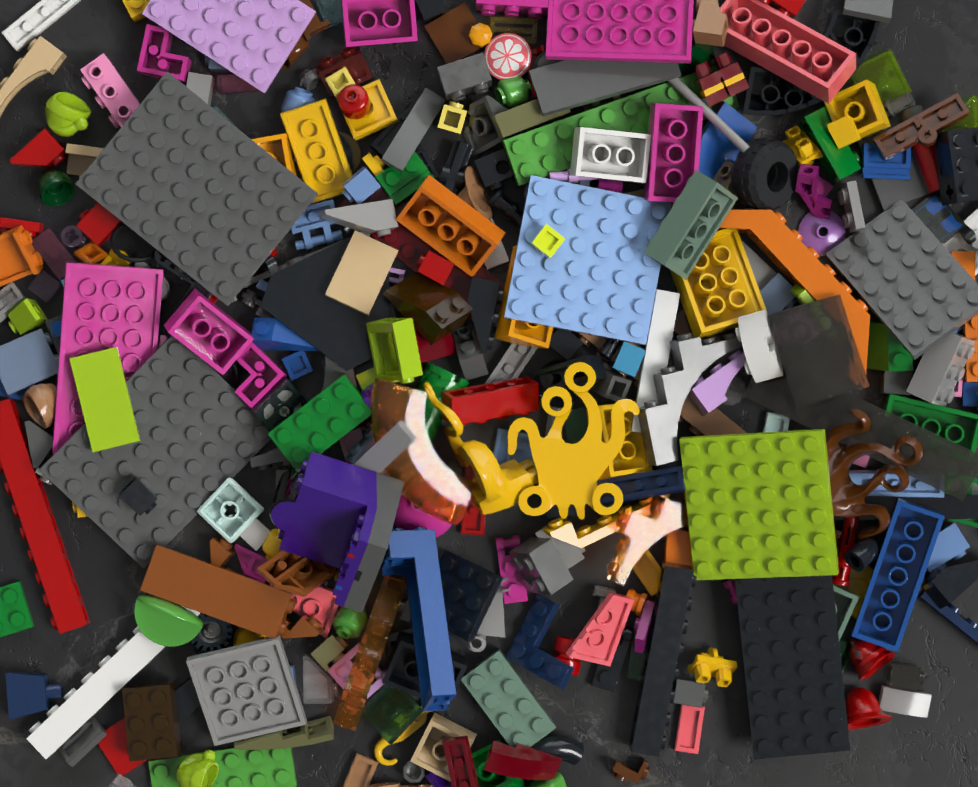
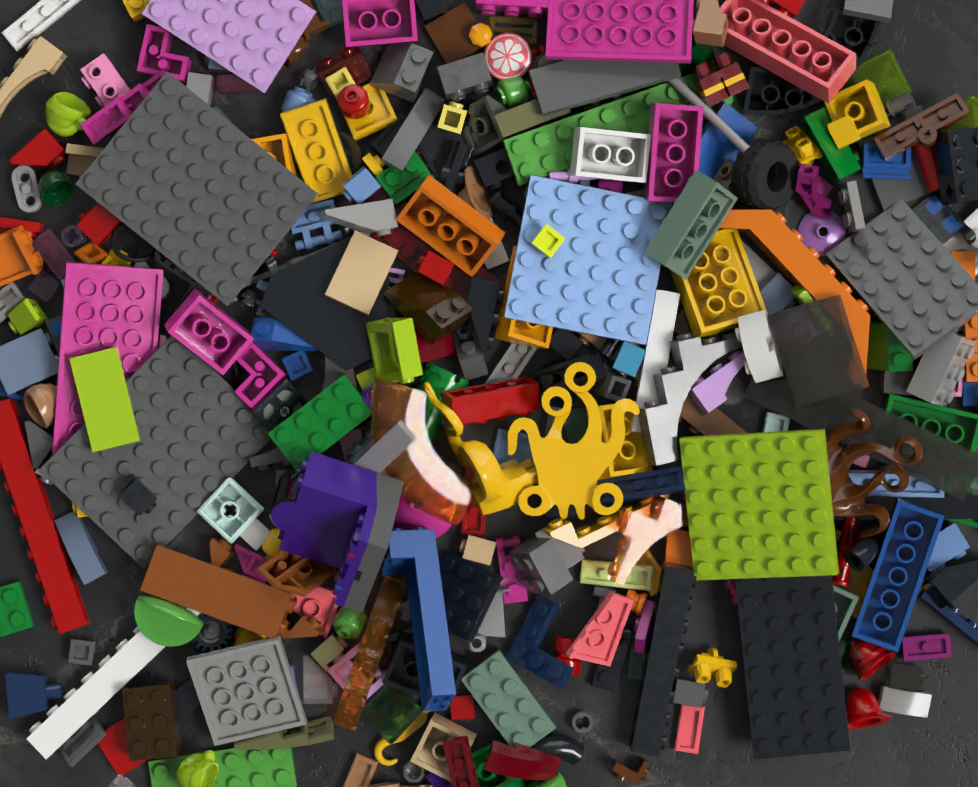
(27, 189): none -> light grey plate
(80, 547): none -> sand blue slope
(82, 651): none -> dark grey plate
(118, 111): none -> dark pink slope
(402, 70): none -> dark grey slope
(462, 707): none -> red tile
(477, 549): none -> tan brick
(581, 714): none -> dark grey bush
(596, 573): none -> yellowish green tile
(926, 647): none -> magenta plate

